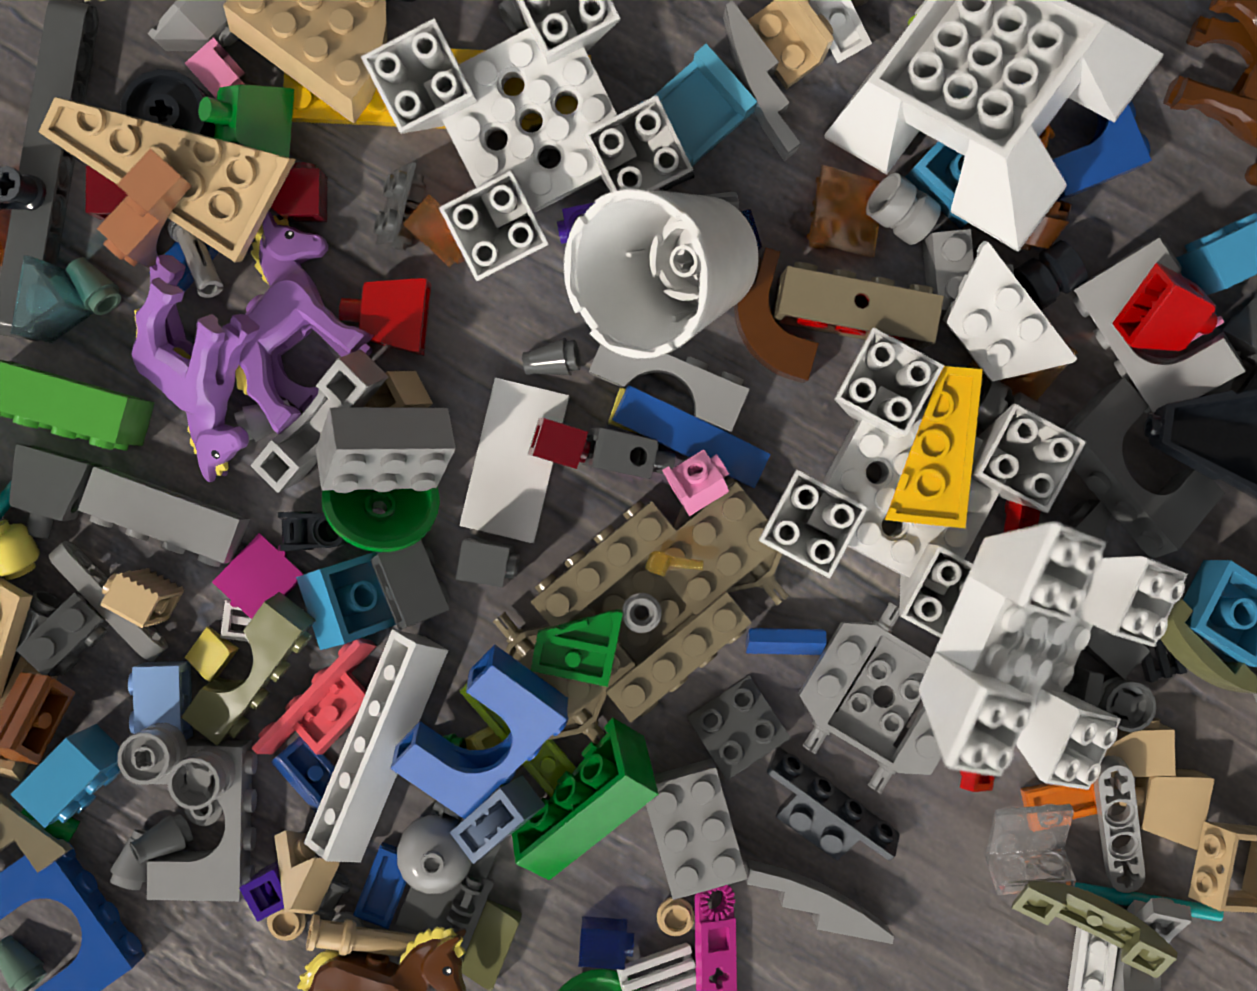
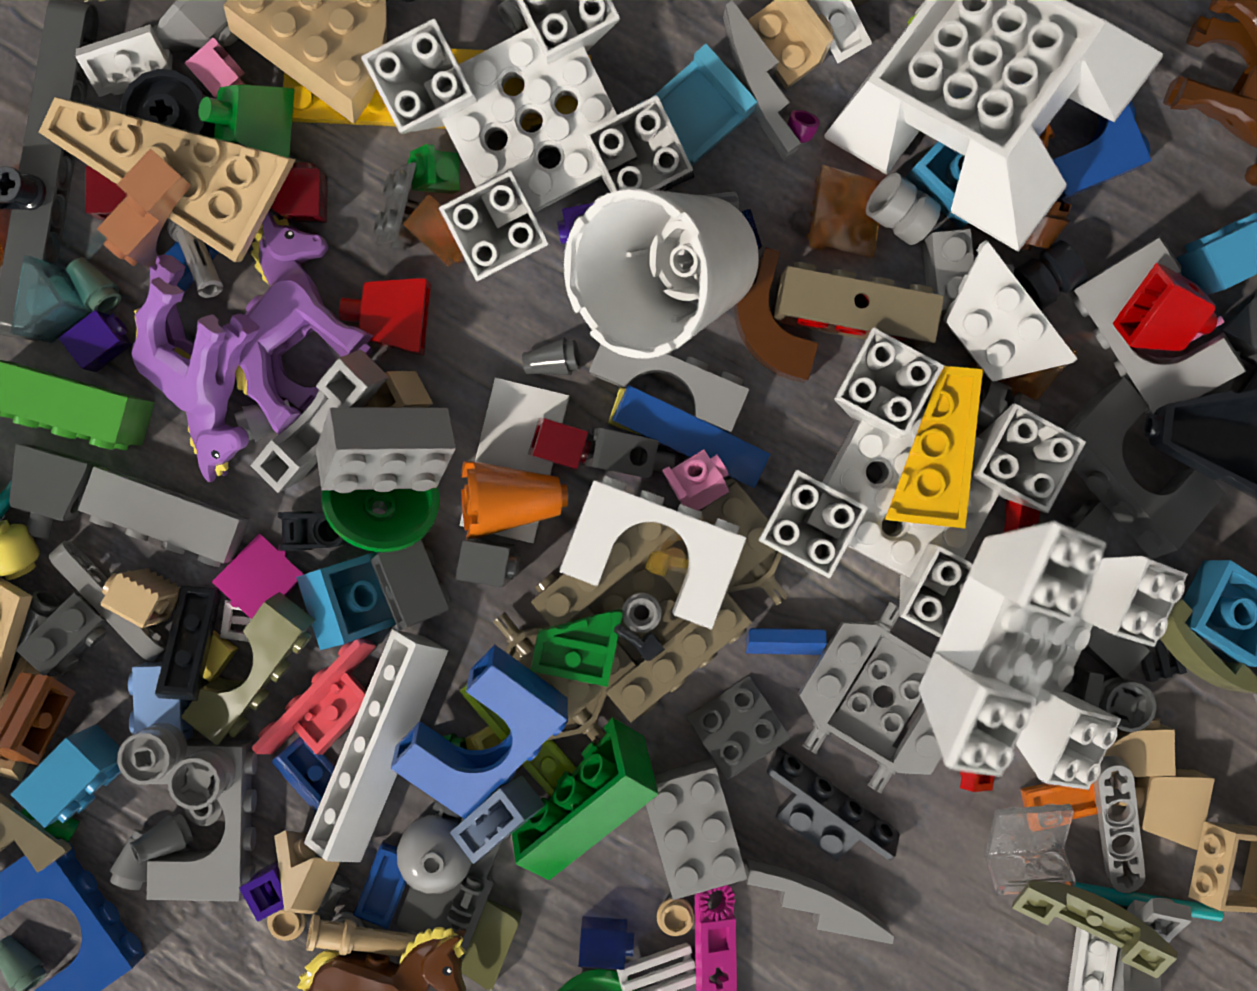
(96, 340): none -> dark purple brick
(121, 59): none -> white bracket
(188, 643): none -> black tile
(435, 170): none -> green bracket
(507, 498): none -> orange cone
(647, 646): none -> black hand
(711, 548): none -> white arch
(803, 125): none -> magenta hinge

